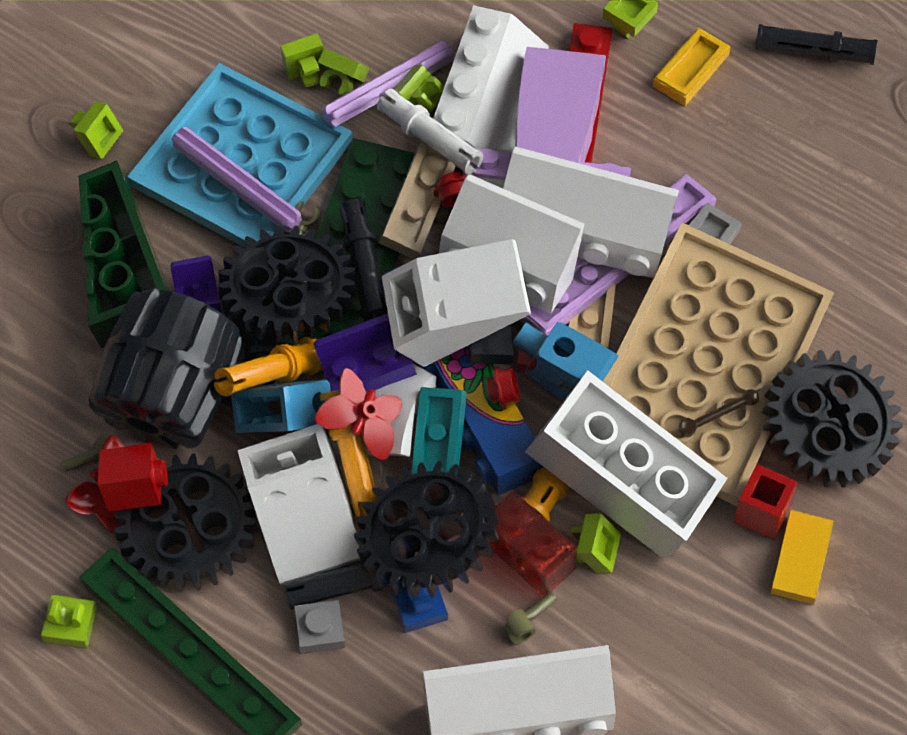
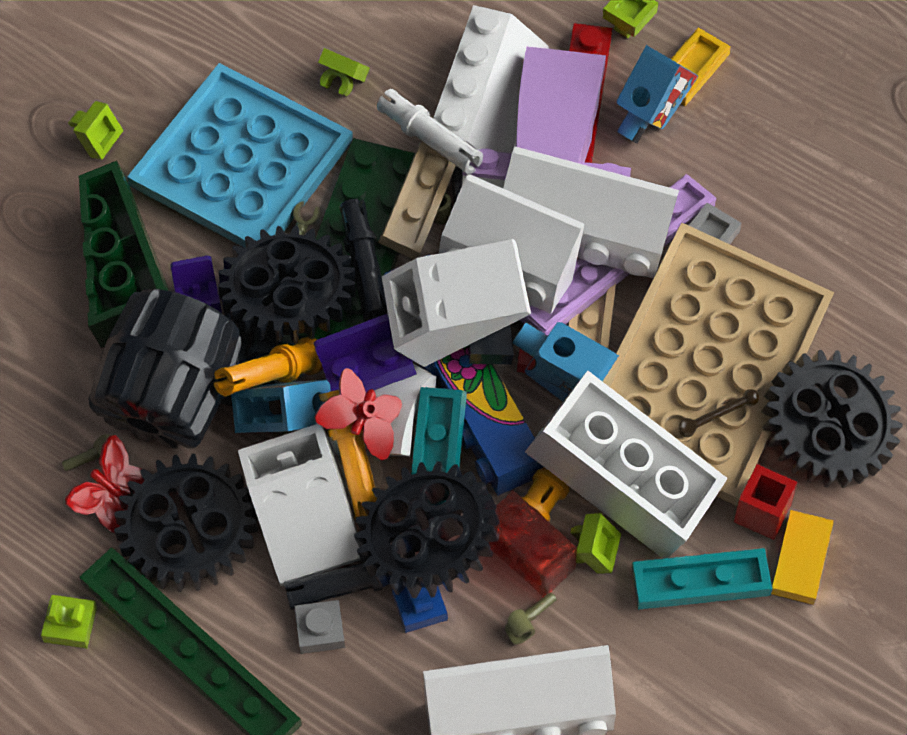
(131, 477): red brick -> none
(236, 179): lavender axle -> none
(301, 59): lime tile -> none
(370, 92): lavender axle -> none
(420, 88): lime tile -> none
(449, 188): red plate -> none
(503, 387): red plate -> none
(654, 79): none -> dark azure torso
(701, 578): none -> teal plate
(816, 44): black pin -> none

